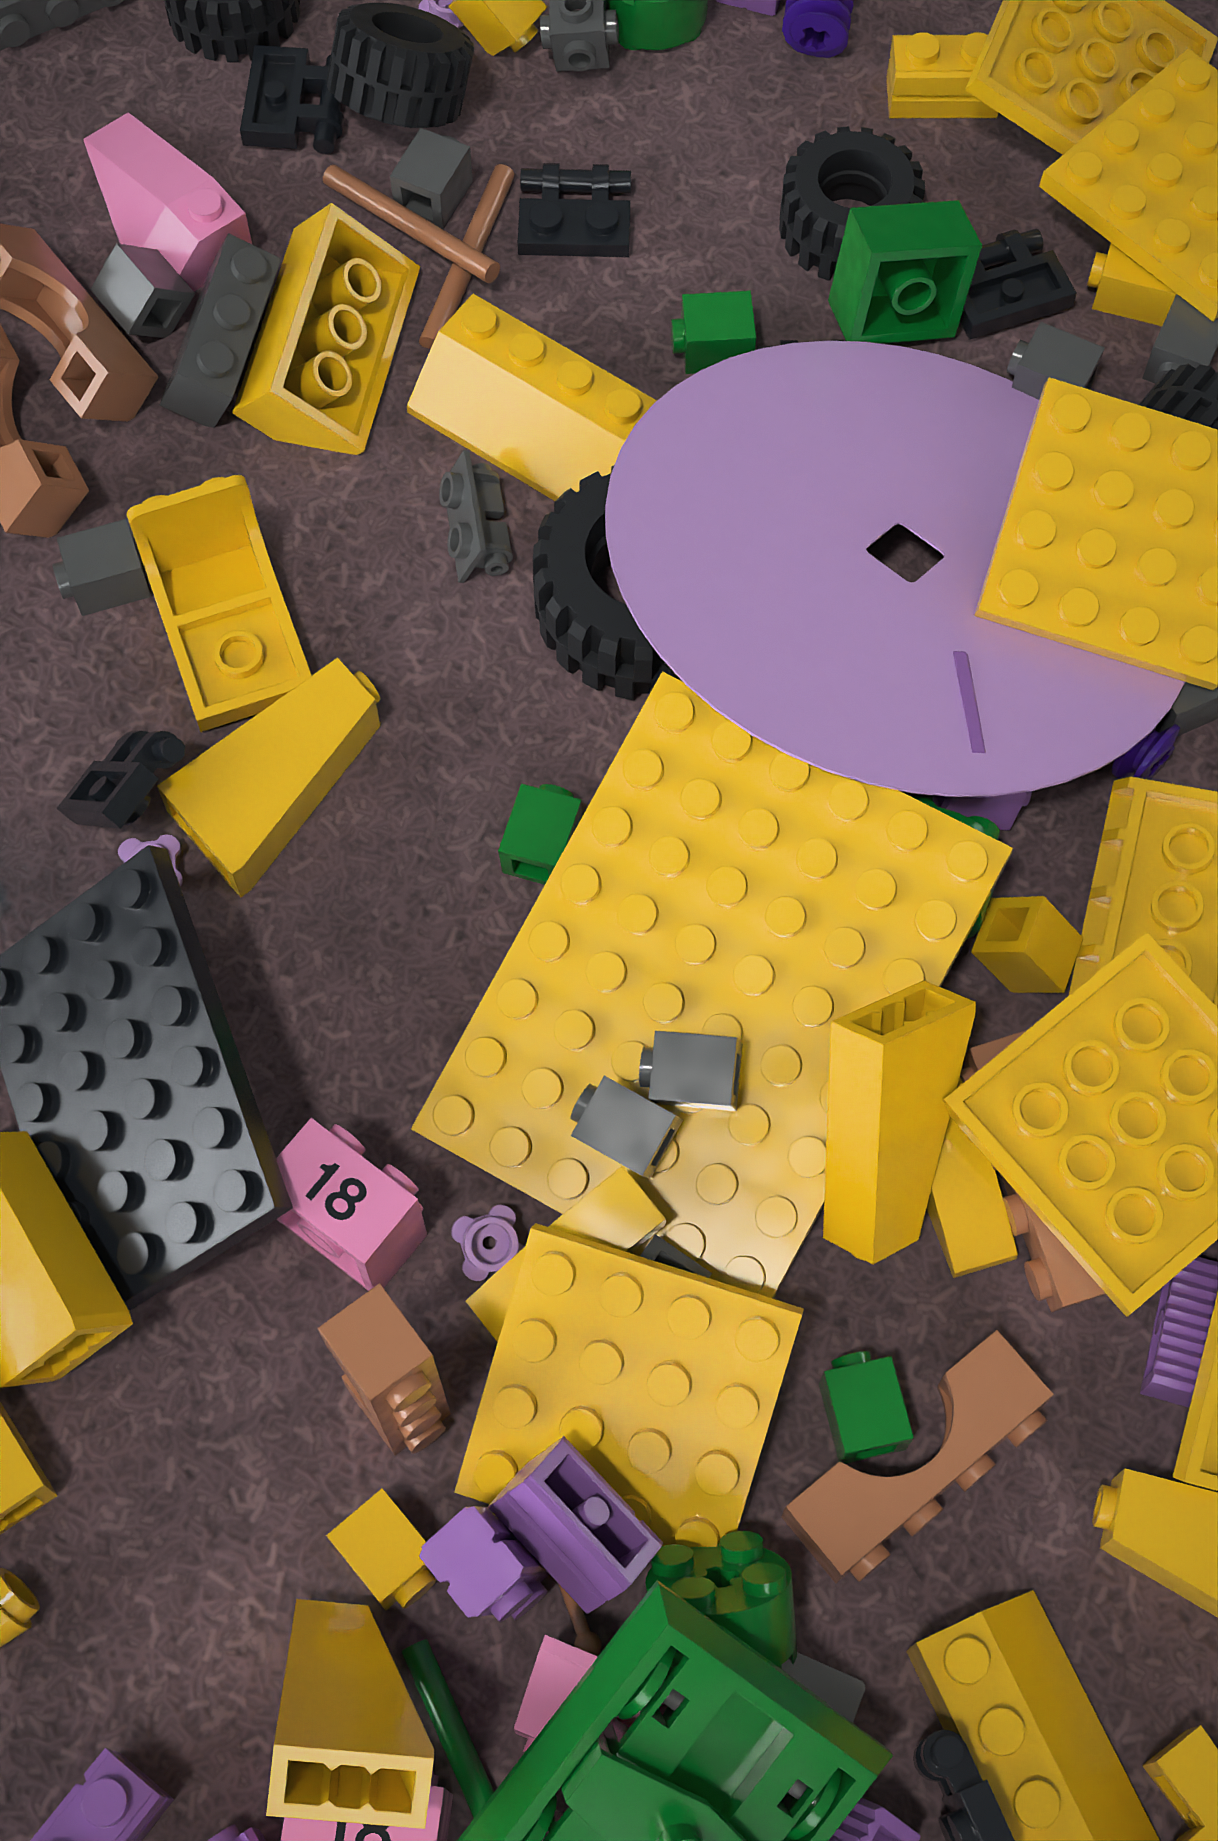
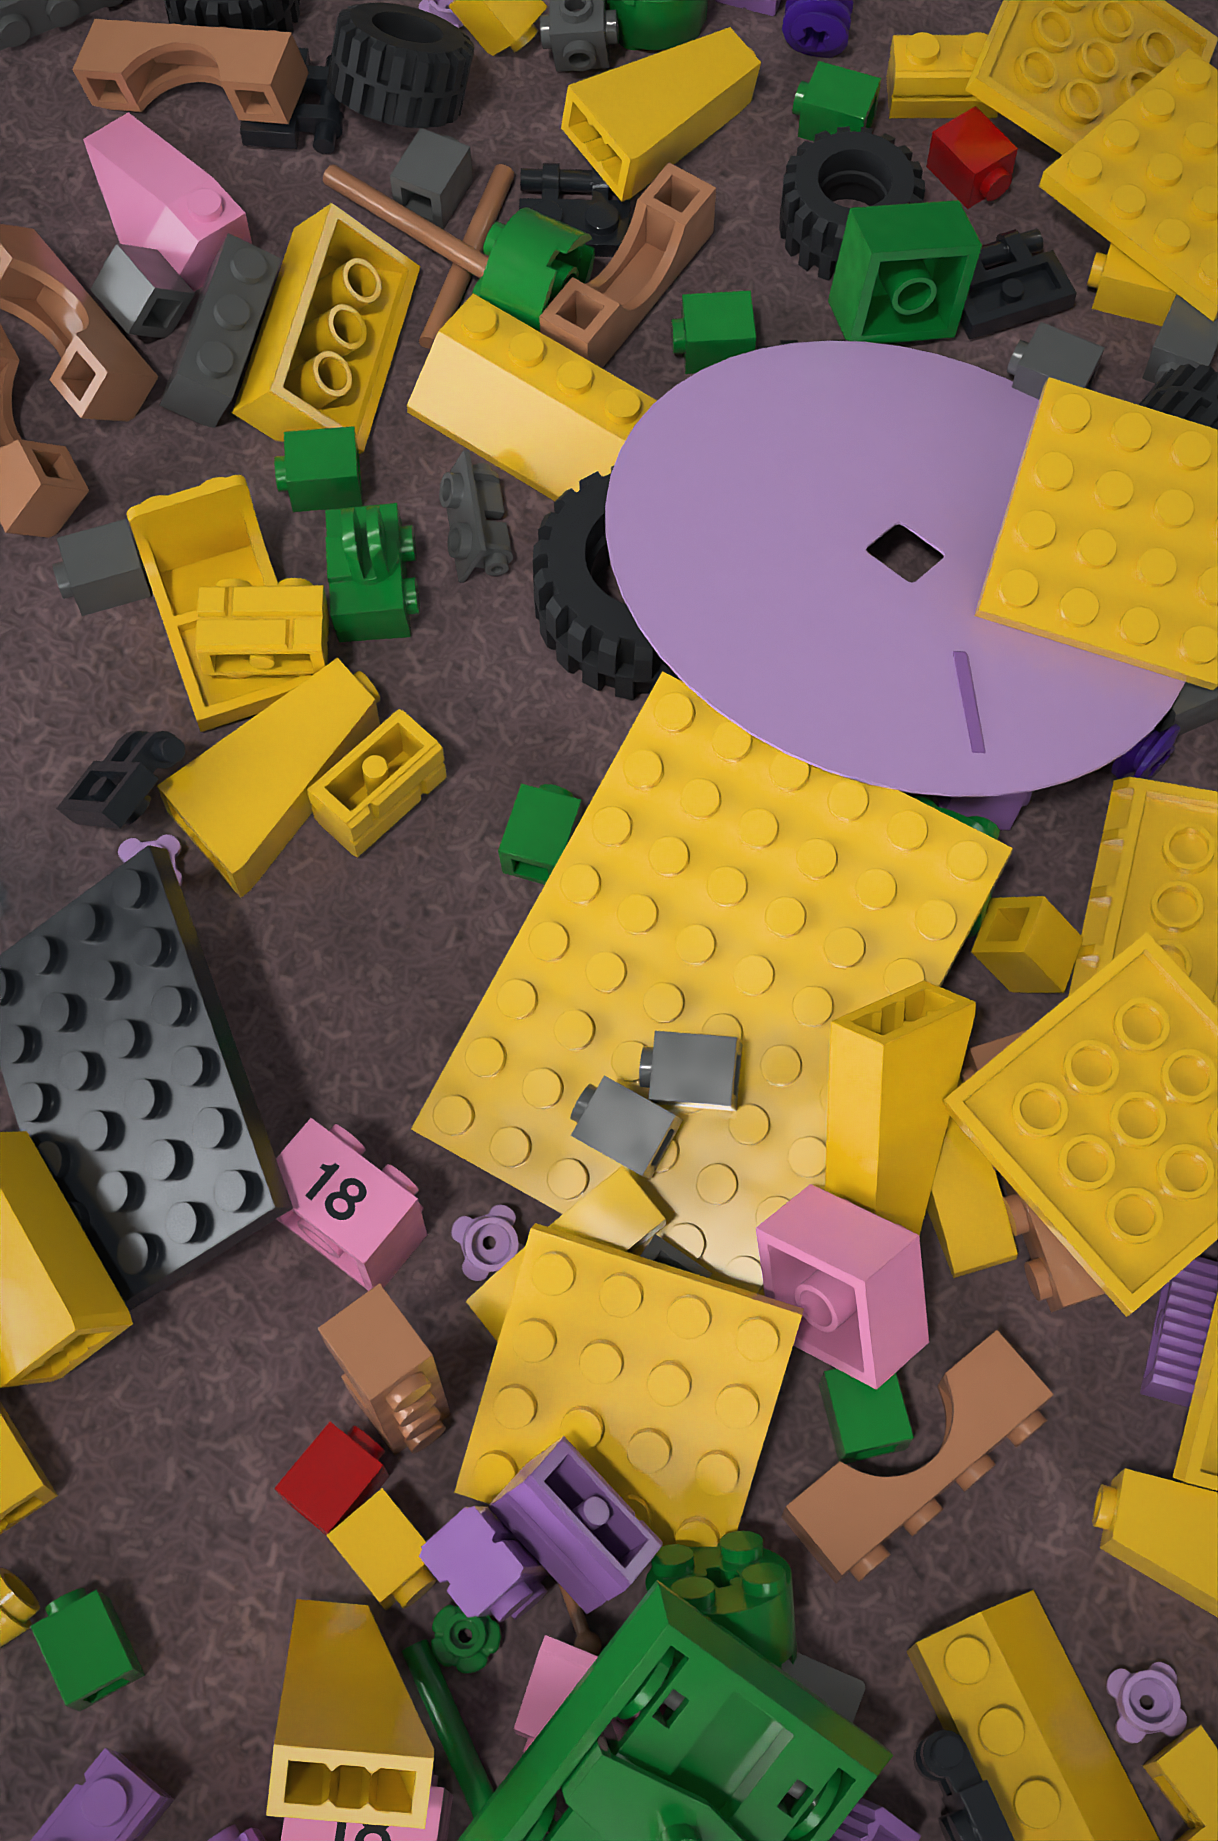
(86, 1648): none -> green brick
(135, 62): none -> nougat arch
(262, 628): none -> yellow brick
(320, 469): none -> green brick
(334, 1476): none -> red brick
(369, 572): none -> green brick
(377, 782): none -> yellow brick
(465, 1656): none -> green plate
(532, 263): none -> green brick
(658, 108): none -> yellow slope
(664, 235): none -> nougat arch
(835, 100): none -> green brick
(853, 1280): none -> bright pink brick
(972, 158): none -> red brick
(1158, 1684): none -> lavender plate

